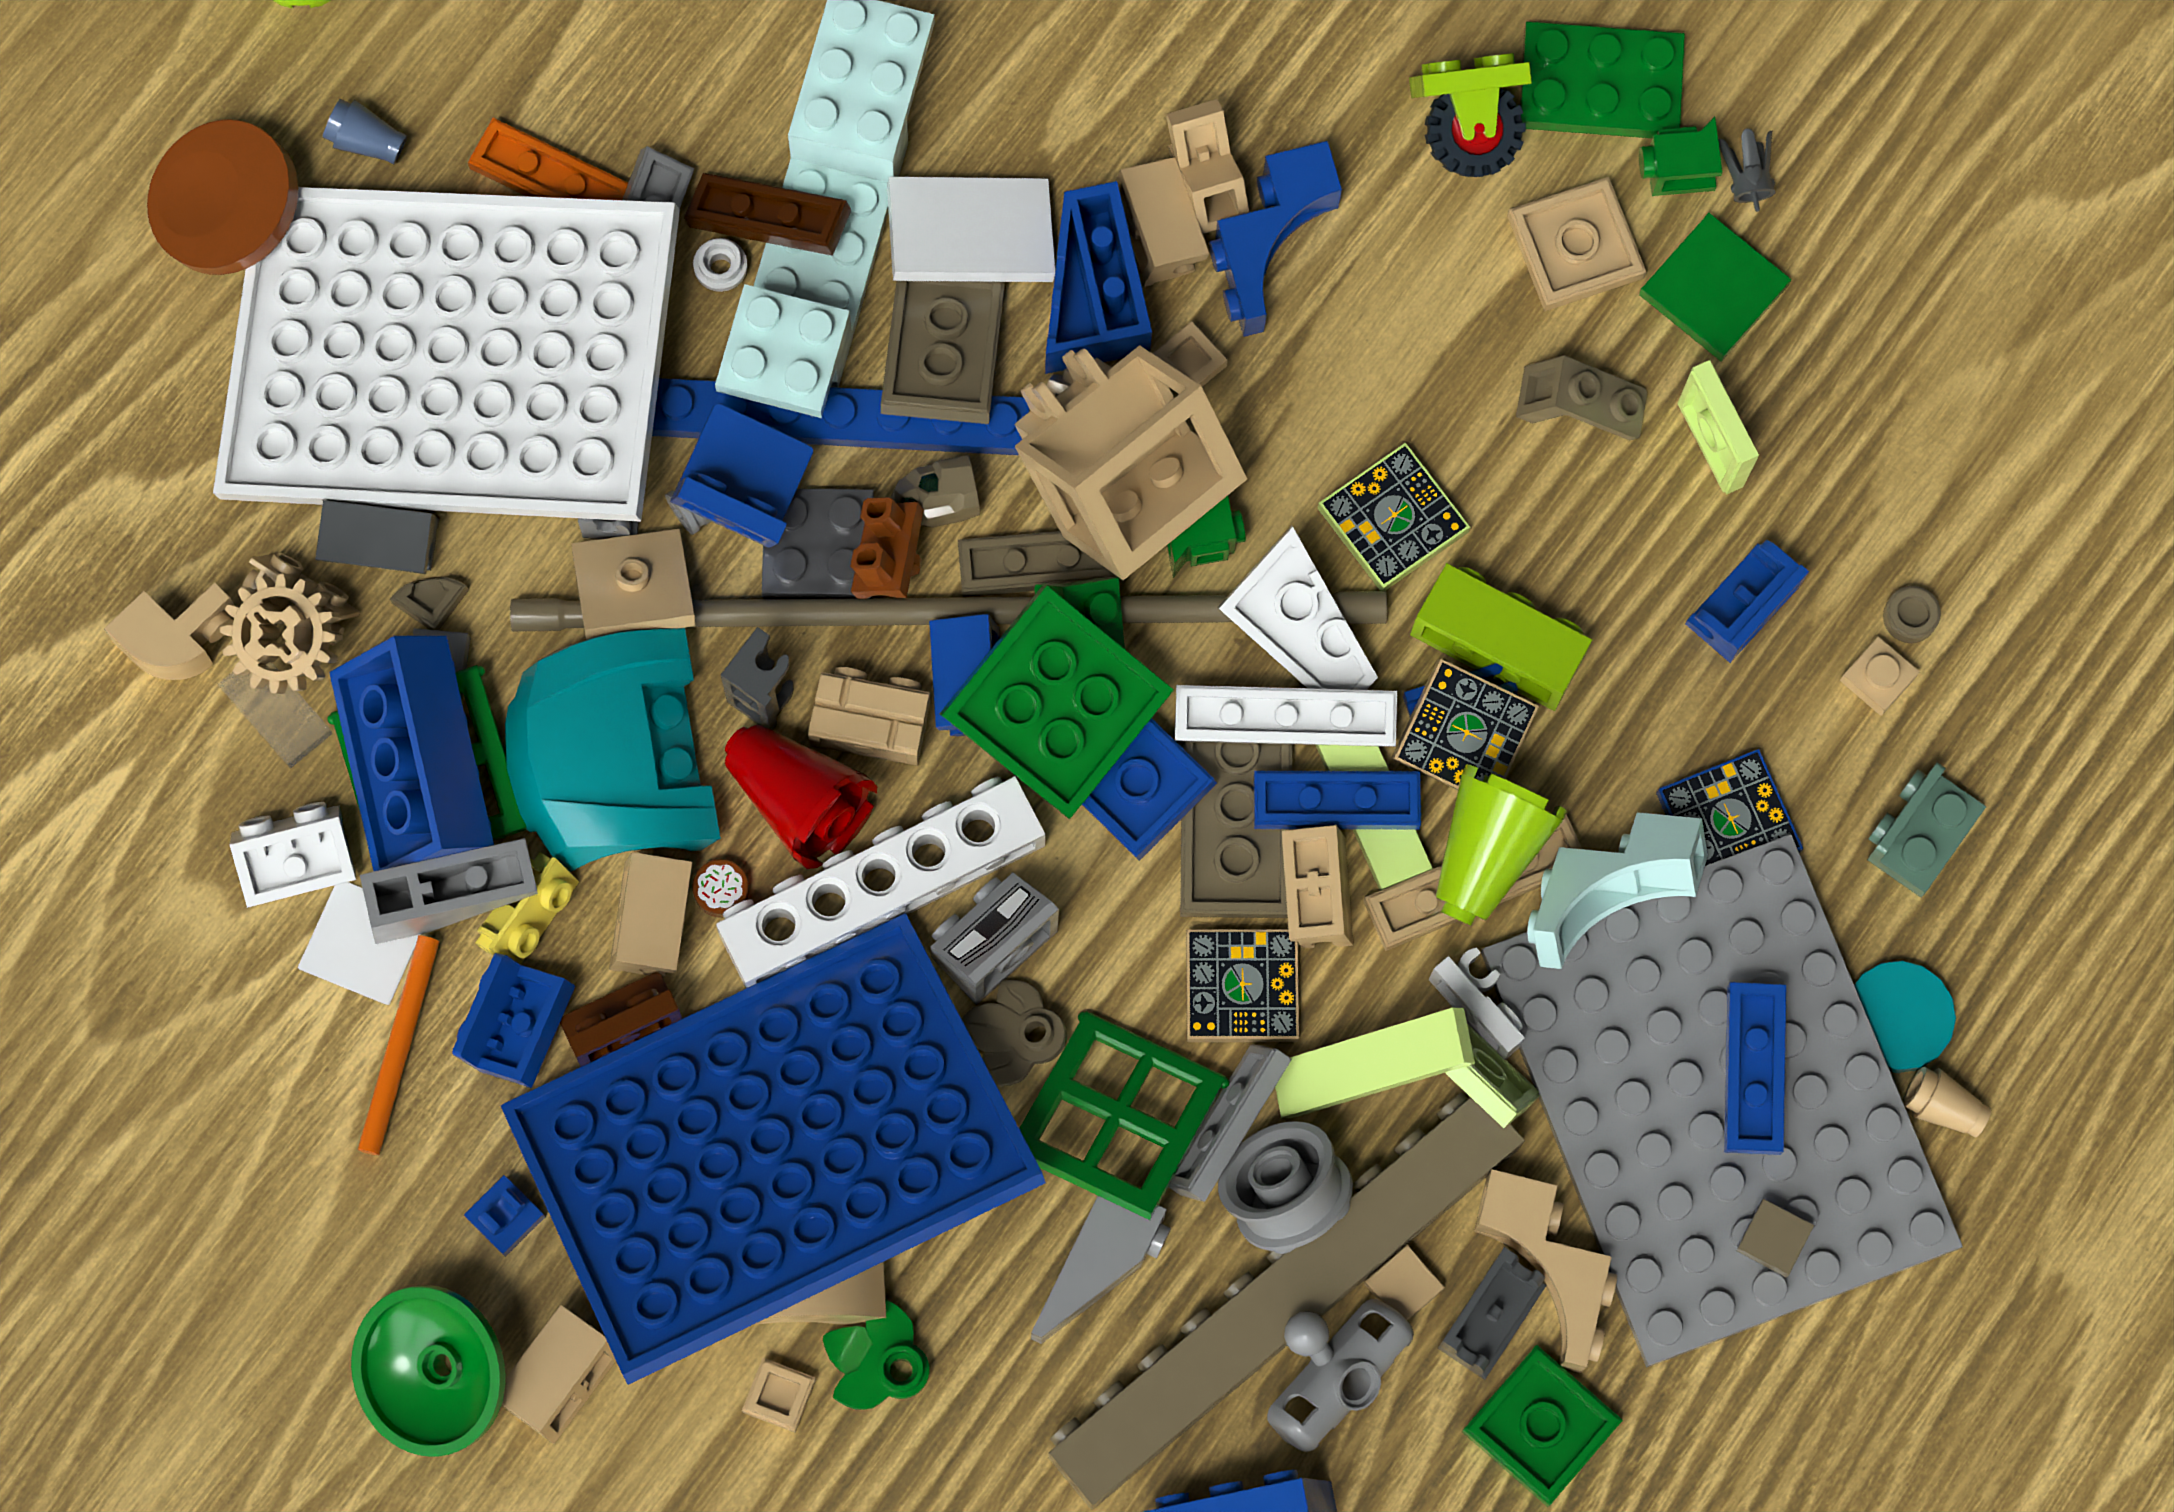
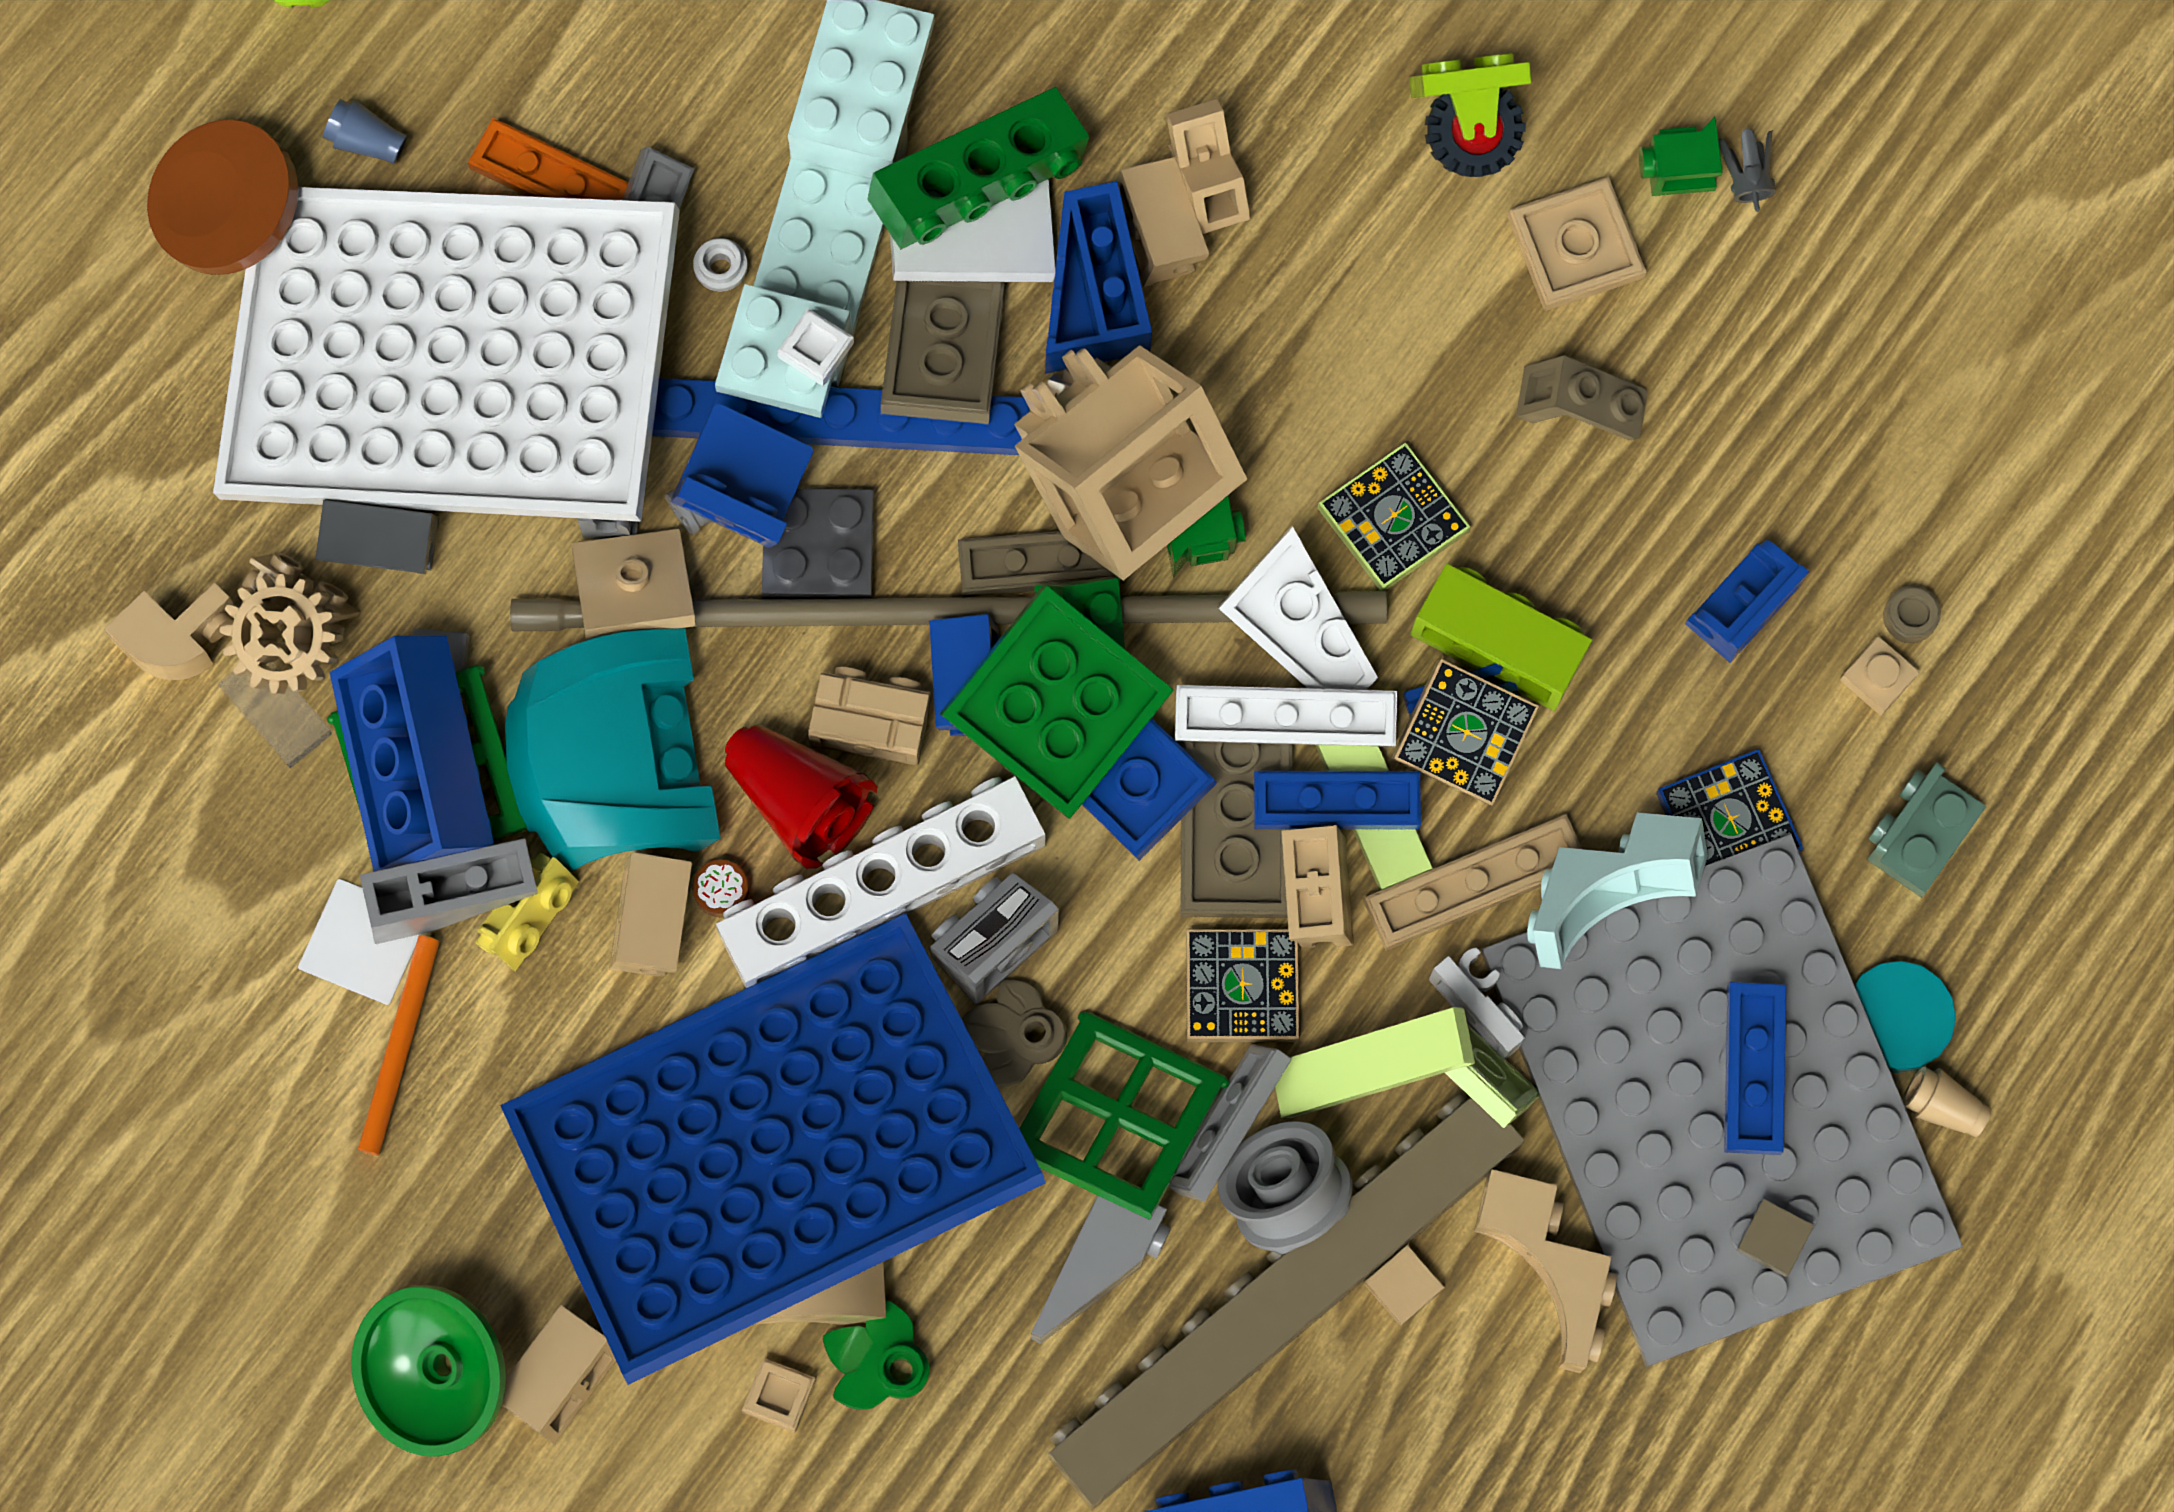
(291, 854): white bracket -> none
(430, 600): dark tan tile -> none
(504, 1215): blue tile -> none
(512, 1021): blue bracket -> none
(620, 1018): reddish brown bracket -> none
(752, 680): dark grey hinge -> none
(767, 214): reddish brown tile -> none
(815, 347): none -> white tile
(887, 548): dark orange hips -> none
(943, 491): dark tan rock -> none
(1039, 123): none -> green brick
(1192, 354): tan plate -> none
(1298, 188): blue arch -> none
(1341, 1372): light grey piece -> none
(1491, 843): lime cone -> none
(1493, 1314): dark grey hinge -> none
(1542, 1426): green tile -> none
(1602, 80): green plate -> none
(1715, 287): green tile -> none
(1717, 428): yellowish green tile -> none

